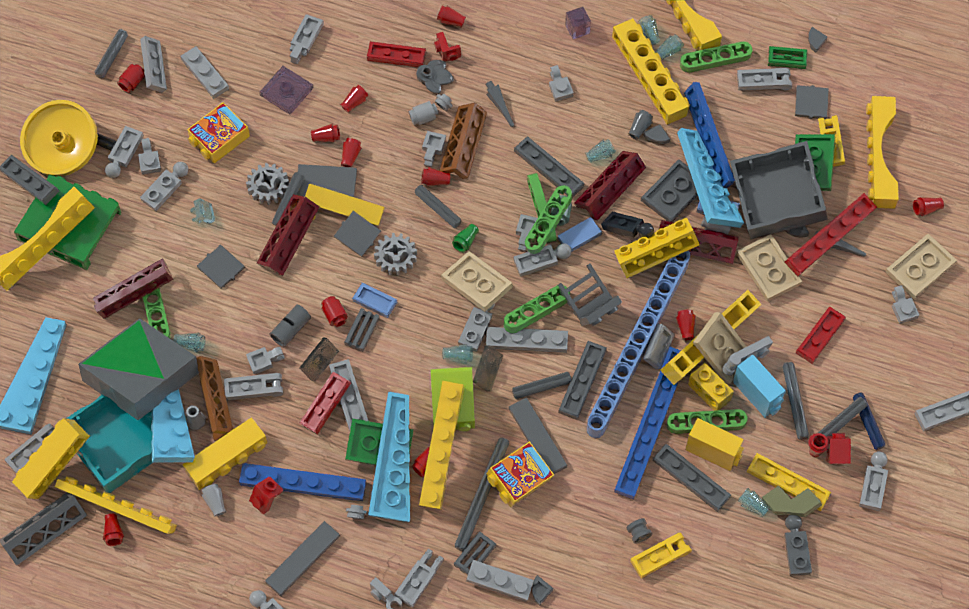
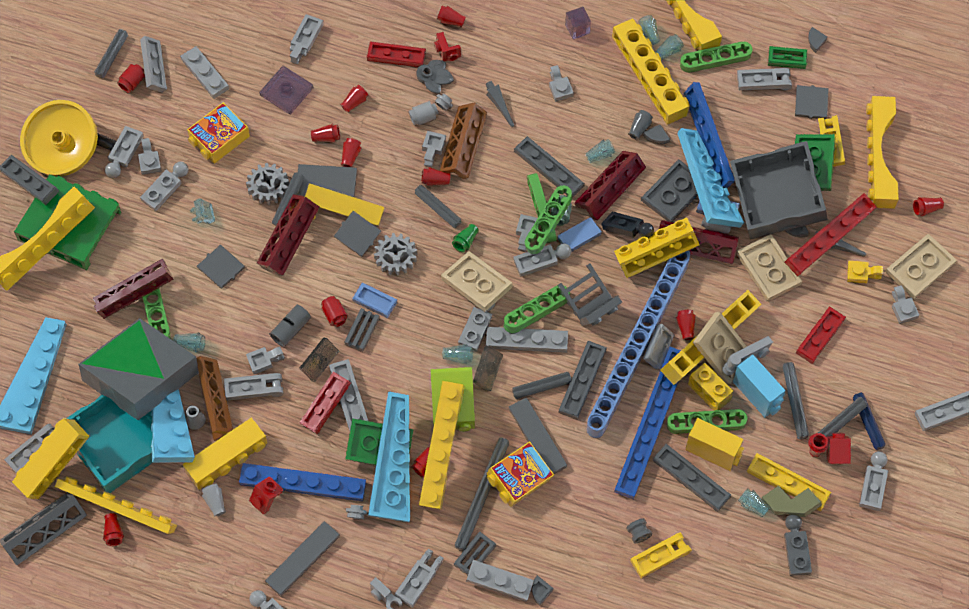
(860, 272): none -> yellow plate

